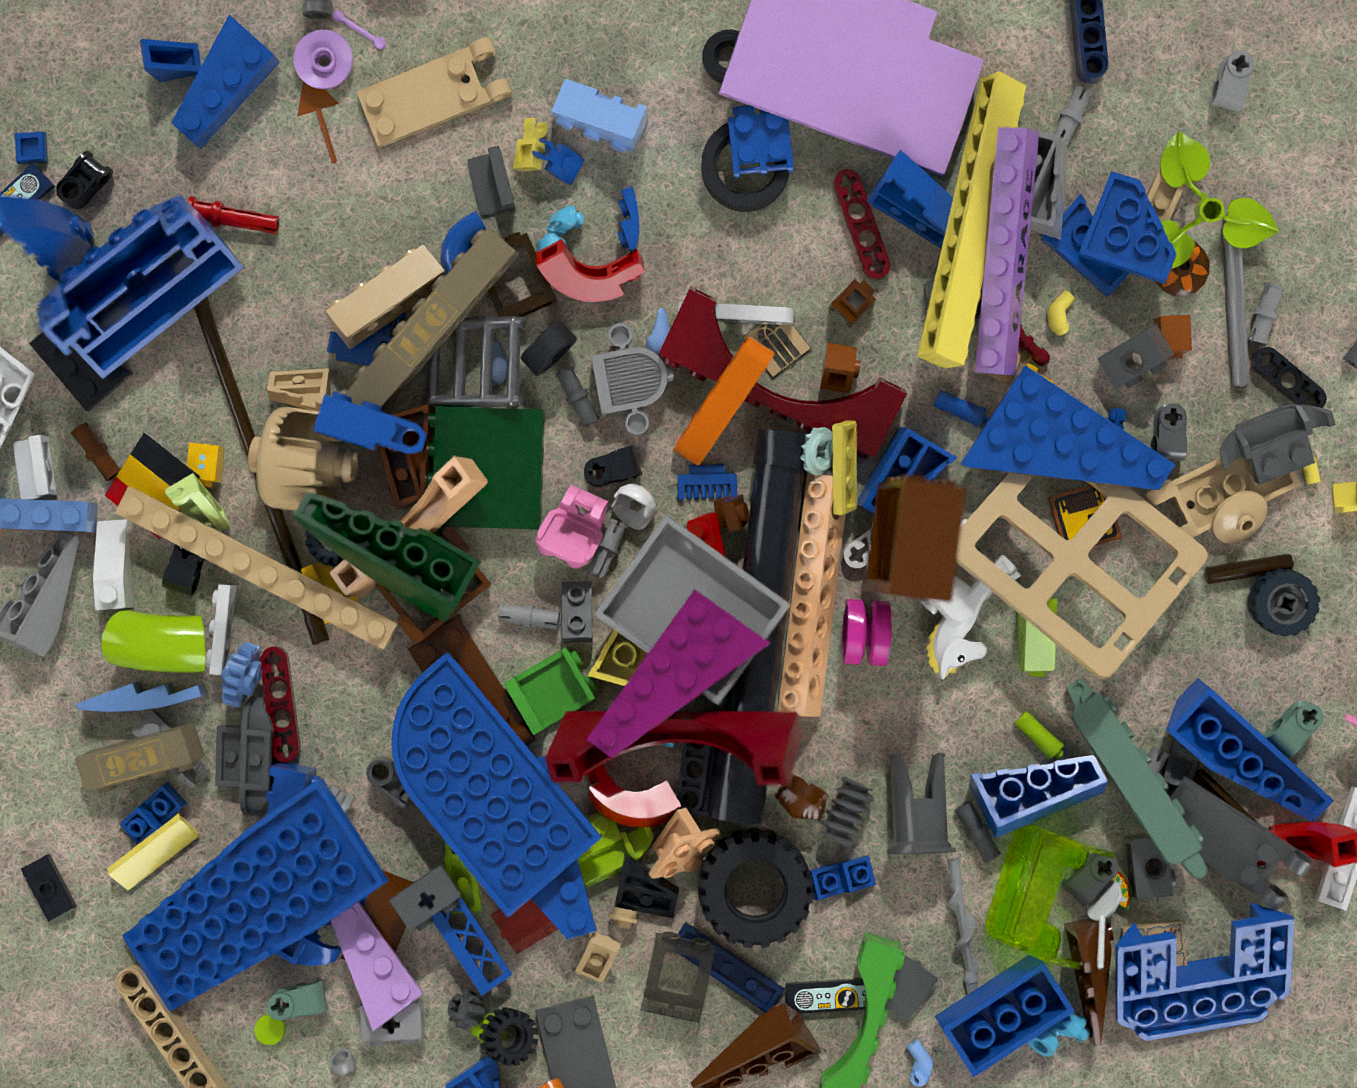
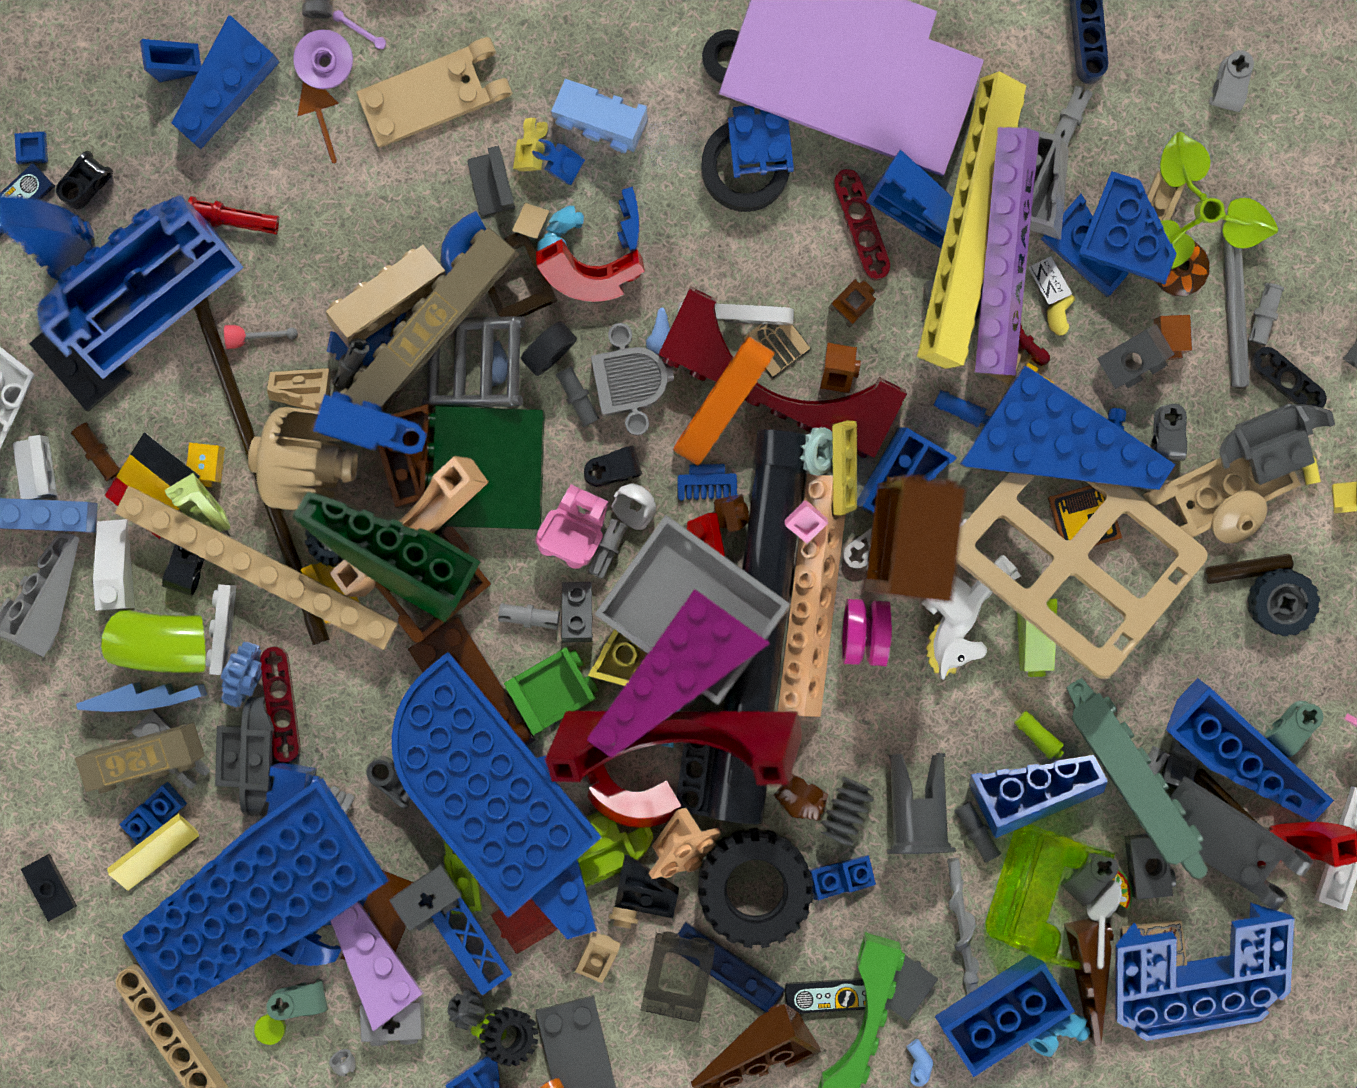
(236, 336): none -> hinge
(350, 363): none -> dark grey pin
(530, 220): none -> tan sticker
(806, 521): none -> bright pink plate
(1050, 280): none -> white sticker

